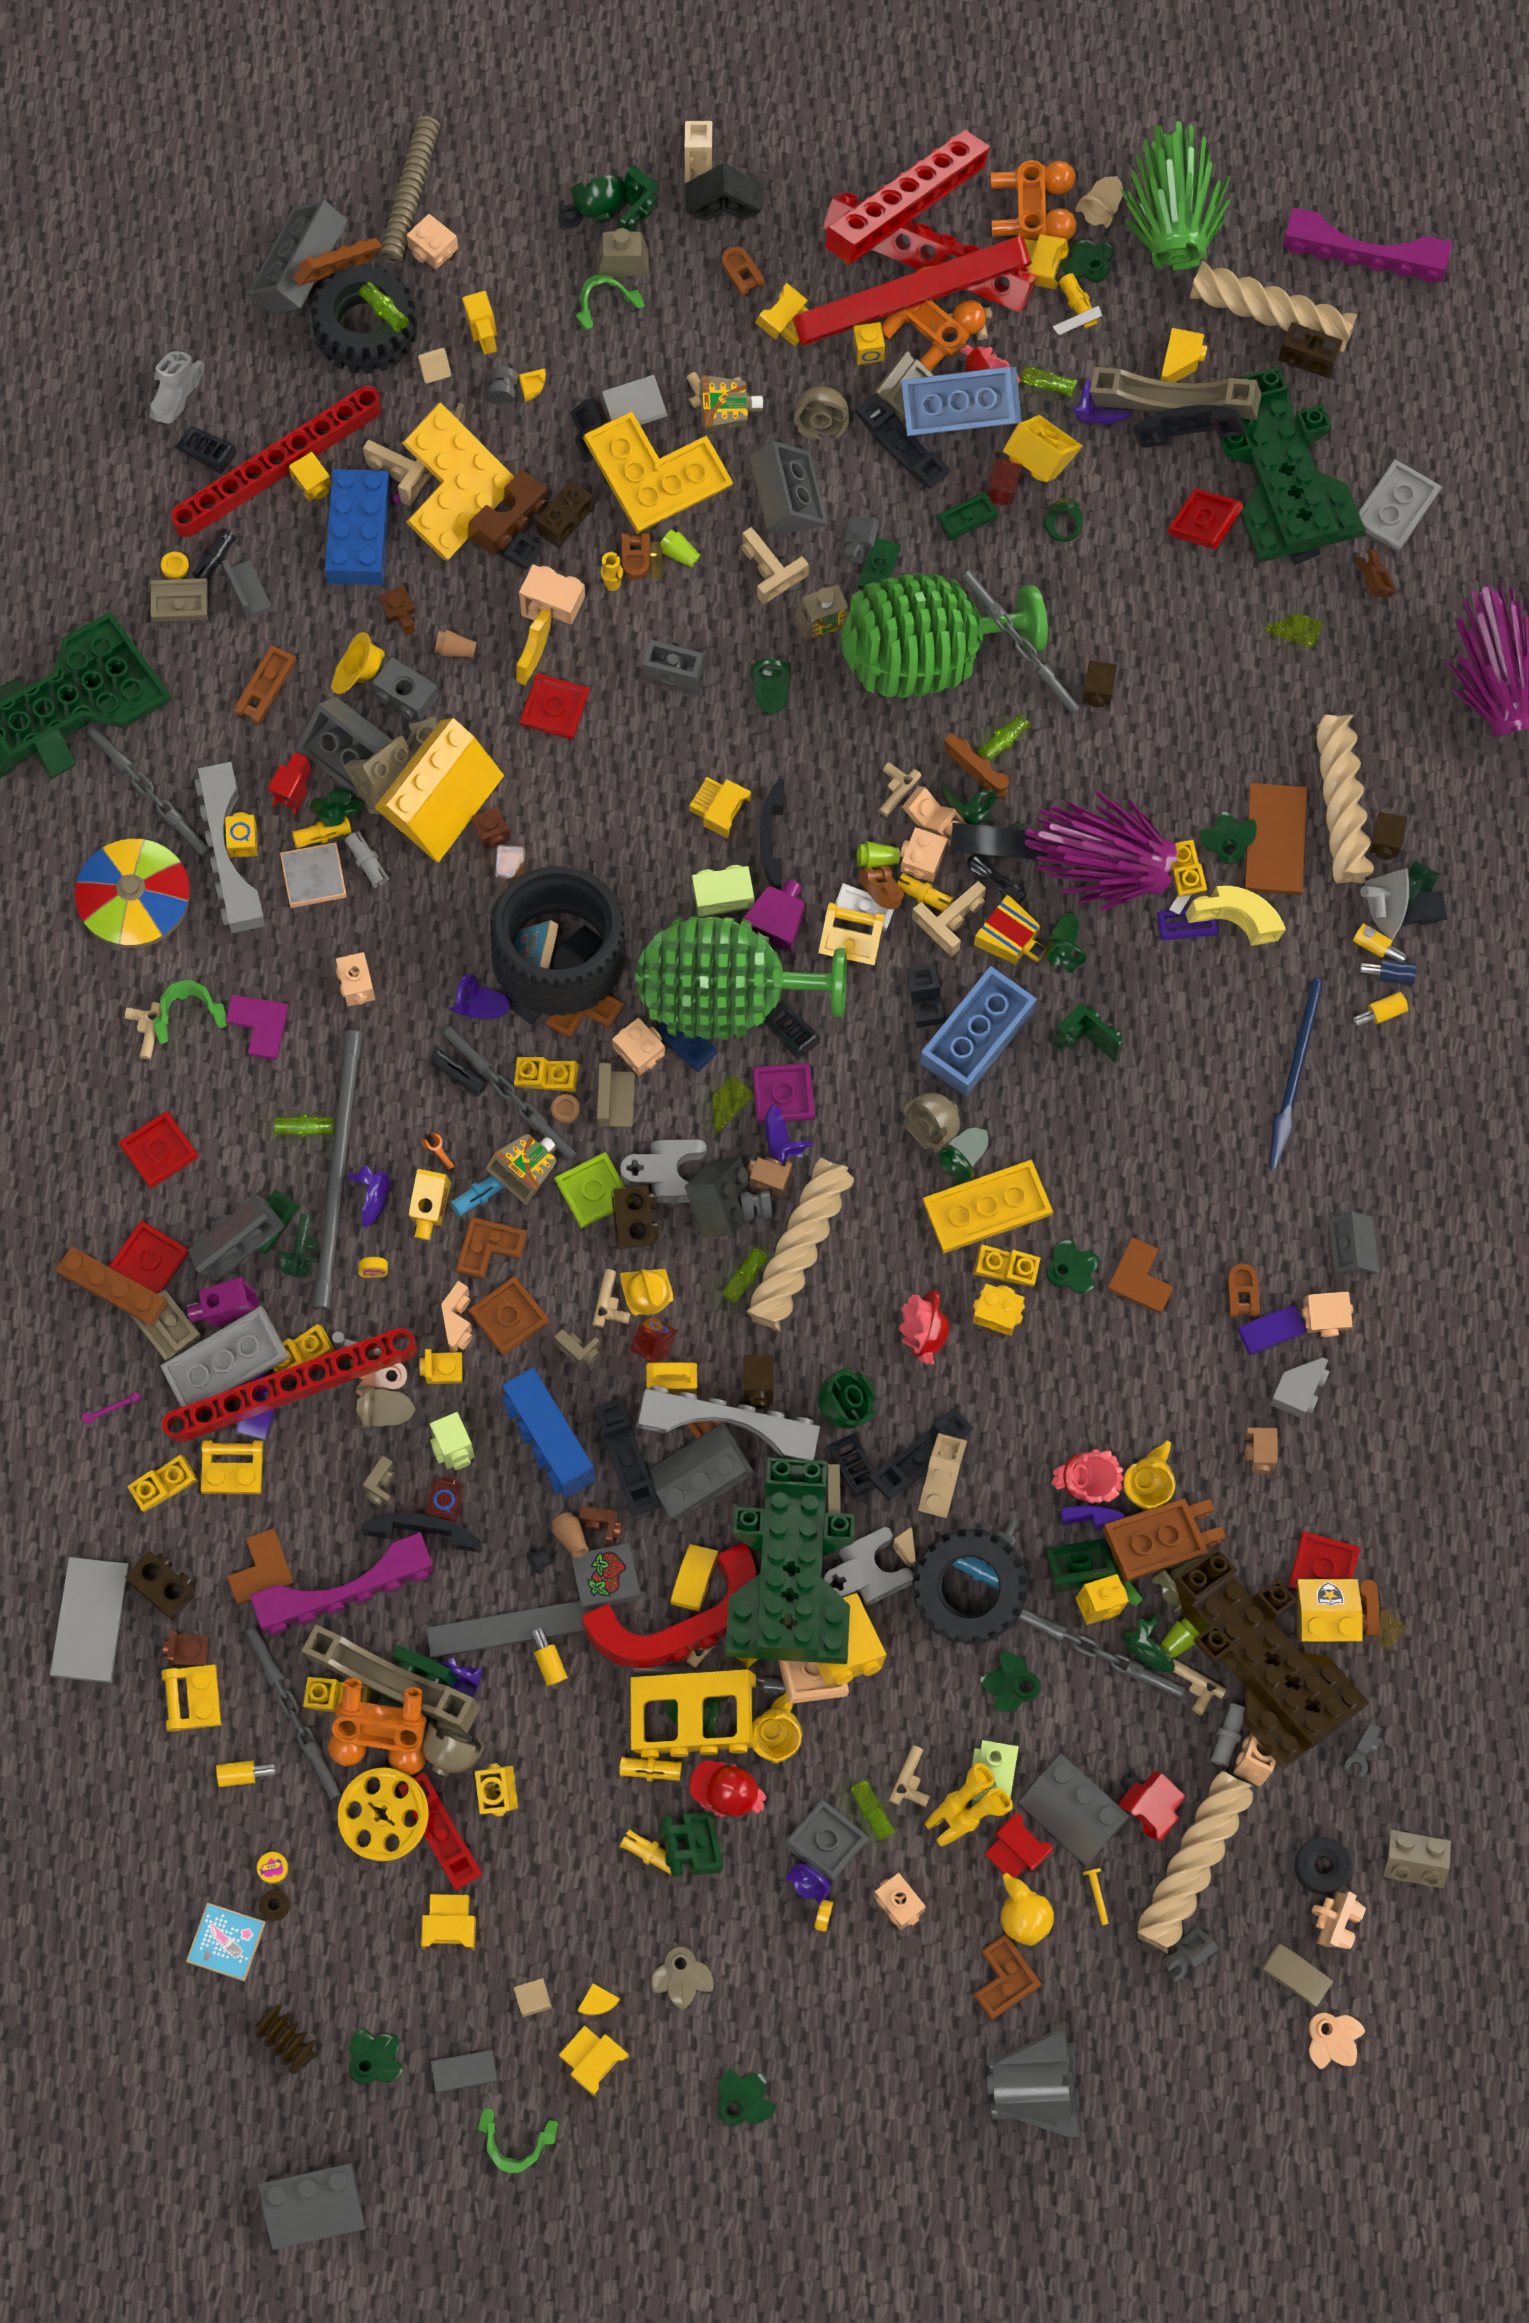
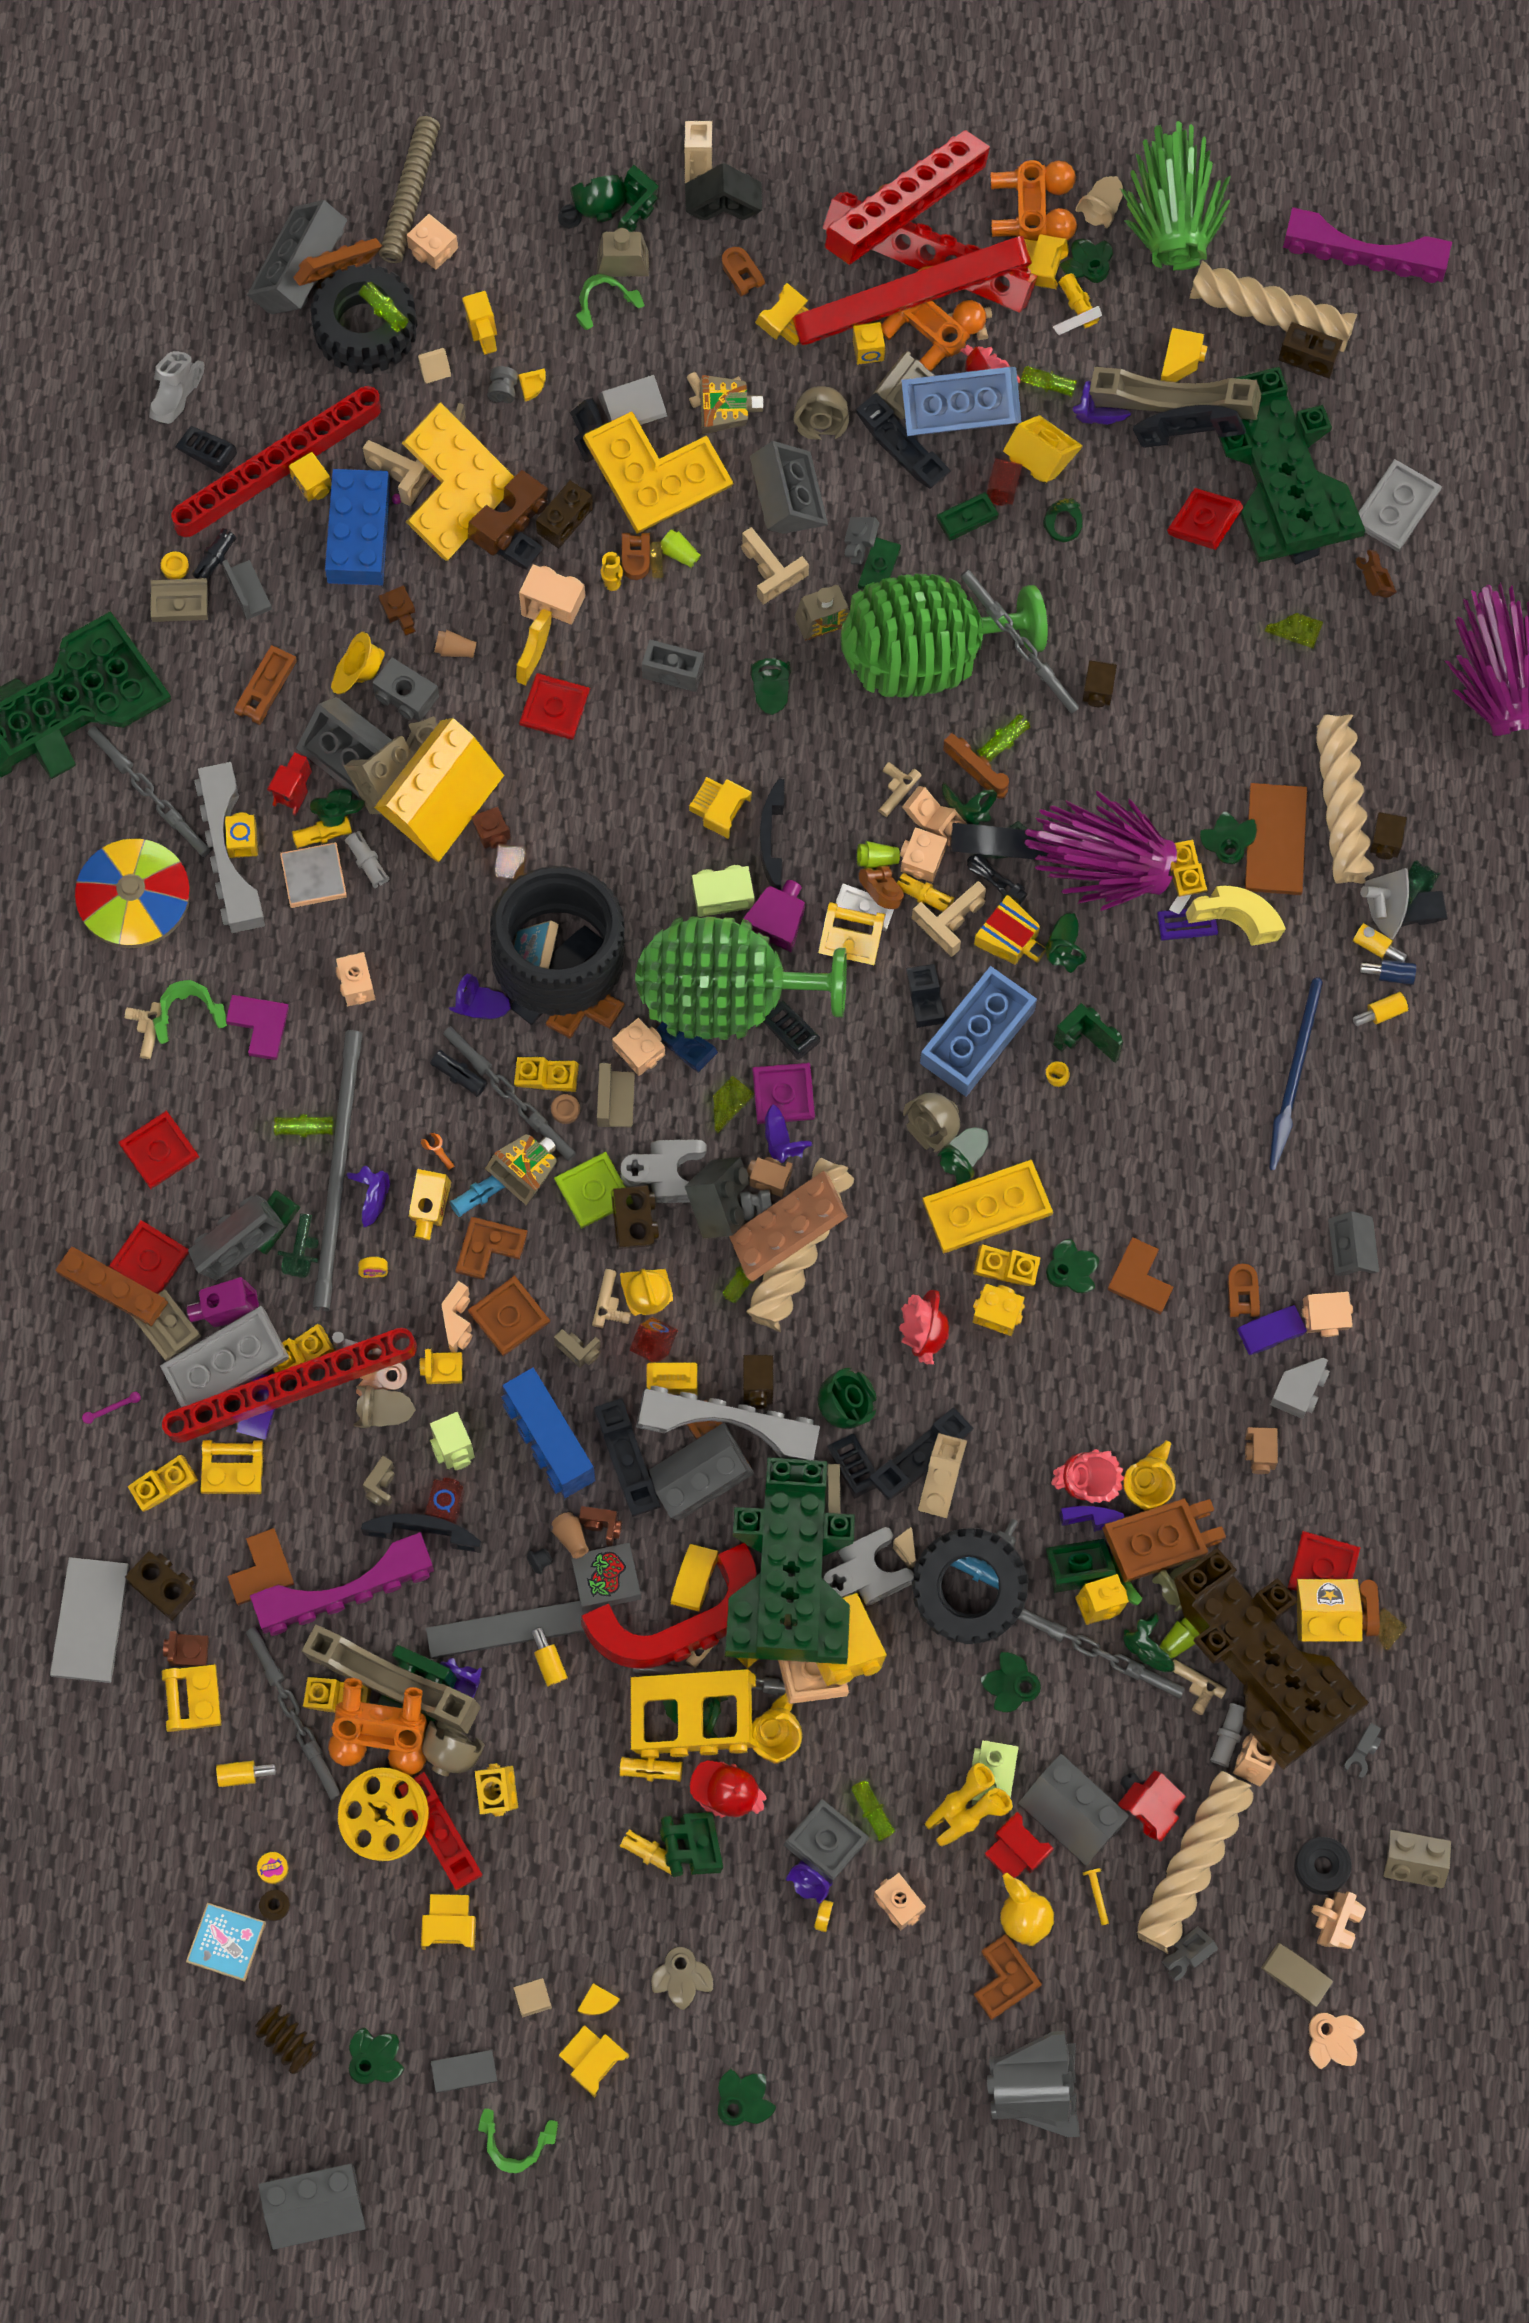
(788, 1226): none -> nougat piece
(910, 1781): tan hose -> none
(1059, 1069): none -> yellow hinge

